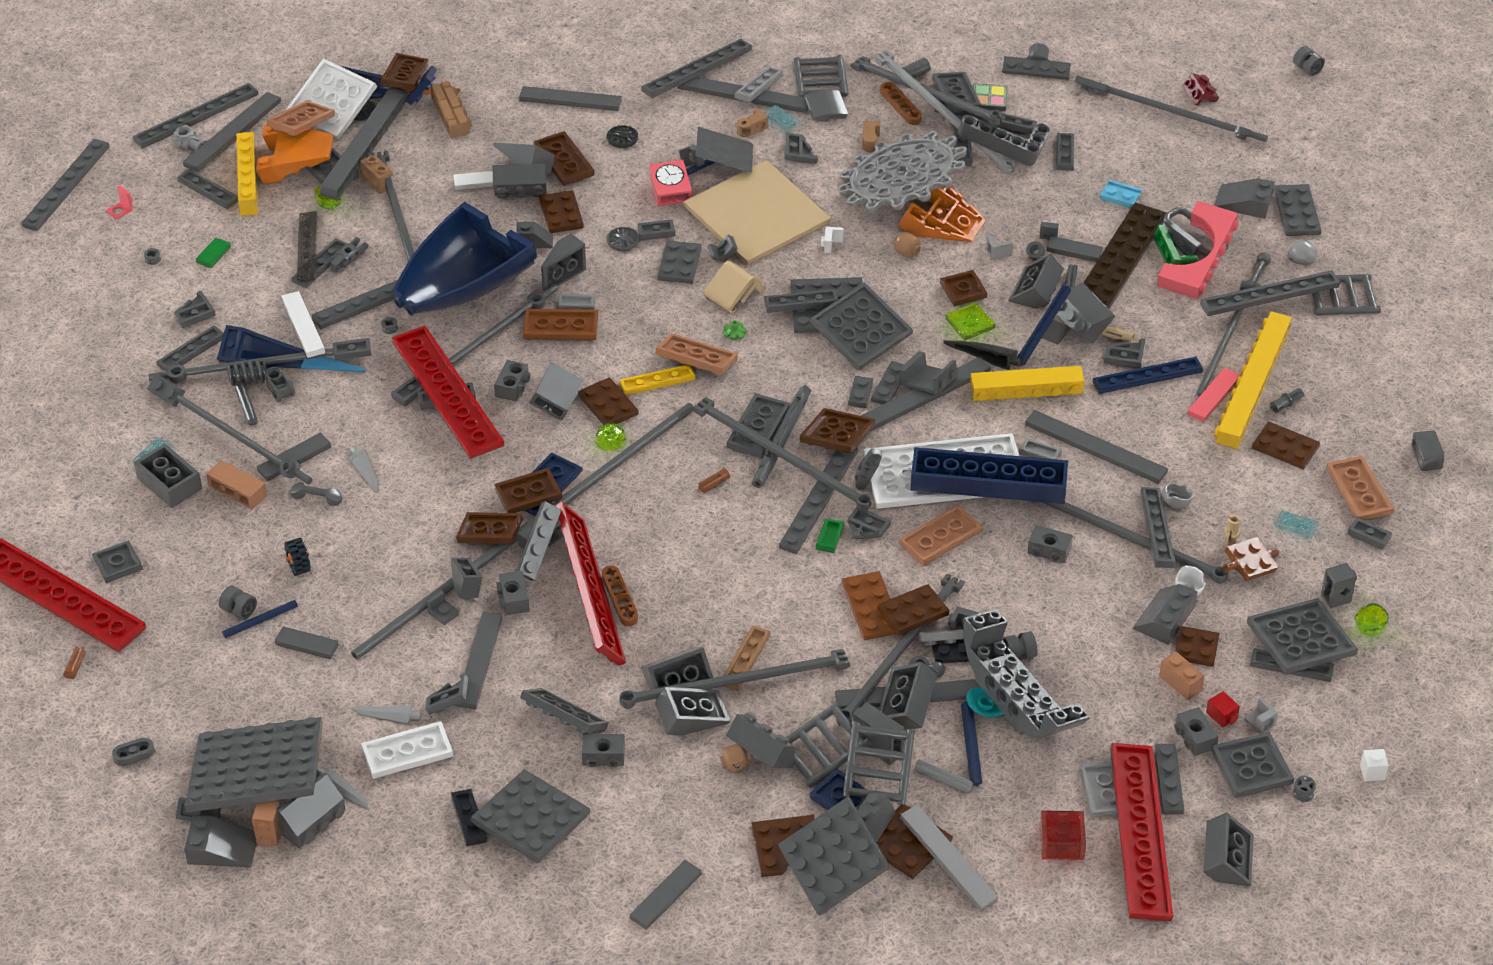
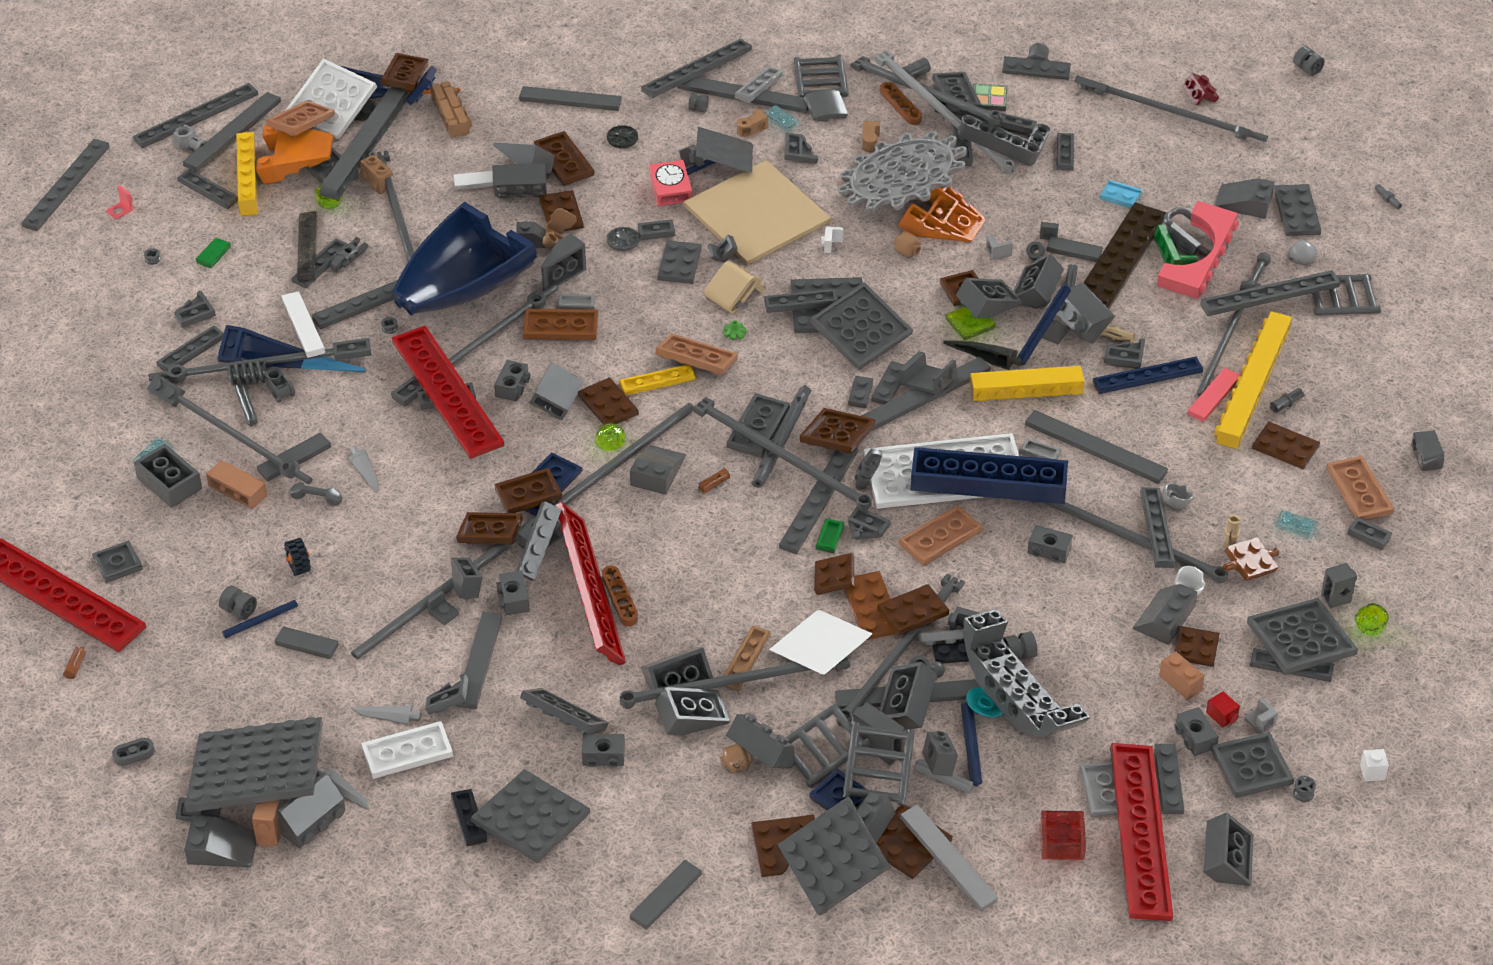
(559, 222): none -> medium nougat piece
(656, 469): none -> dark grey slope
(698, 102): none -> dark grey wheel
(821, 642): none -> white sticker
(834, 574): none -> reddish brown plate
(939, 753): none -> dark grey brick
(987, 297): none -> dark grey slope
(1388, 196): none -> dark grey bar

